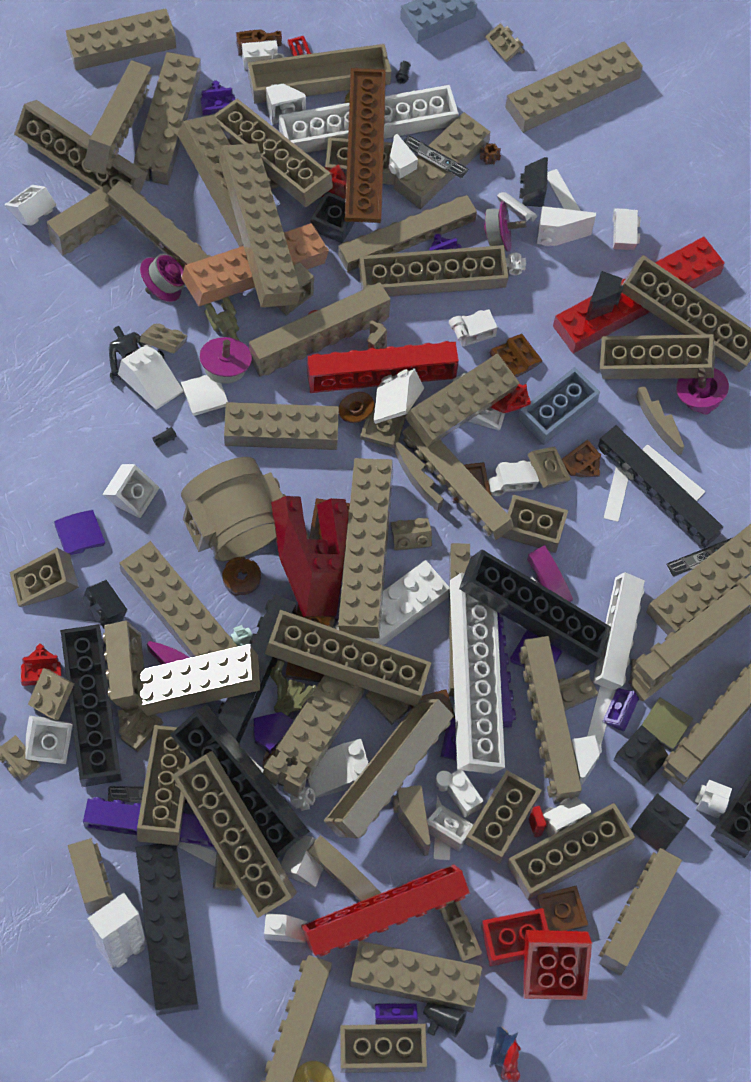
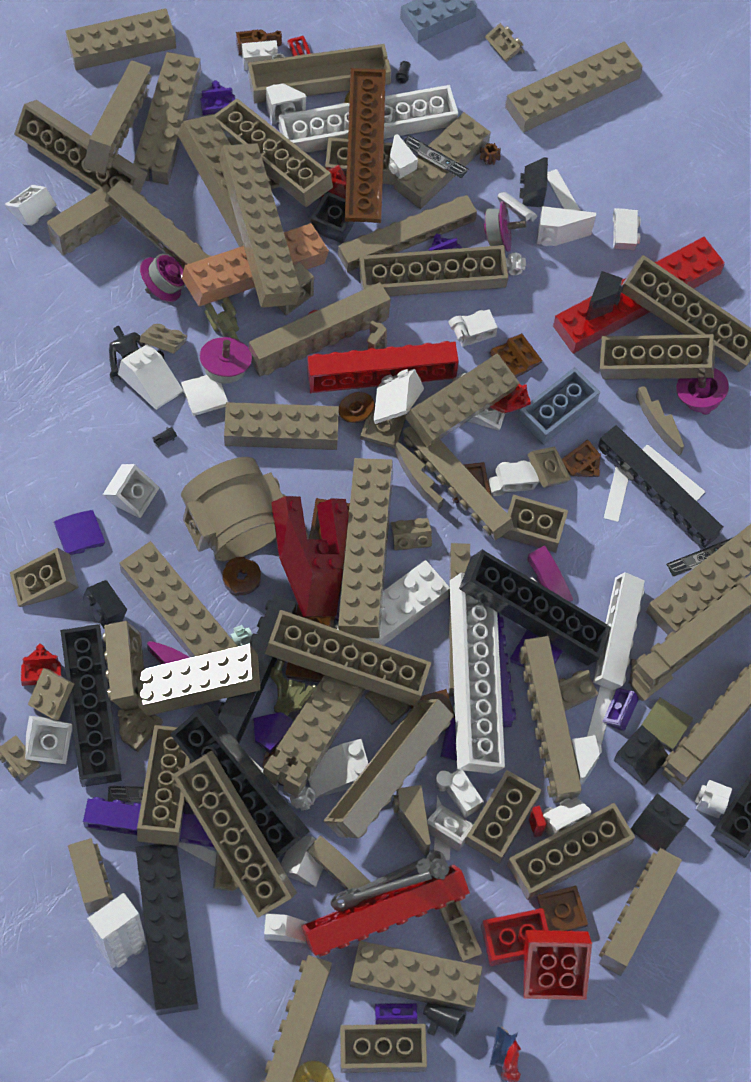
(434, 865): none -> dark grey piece

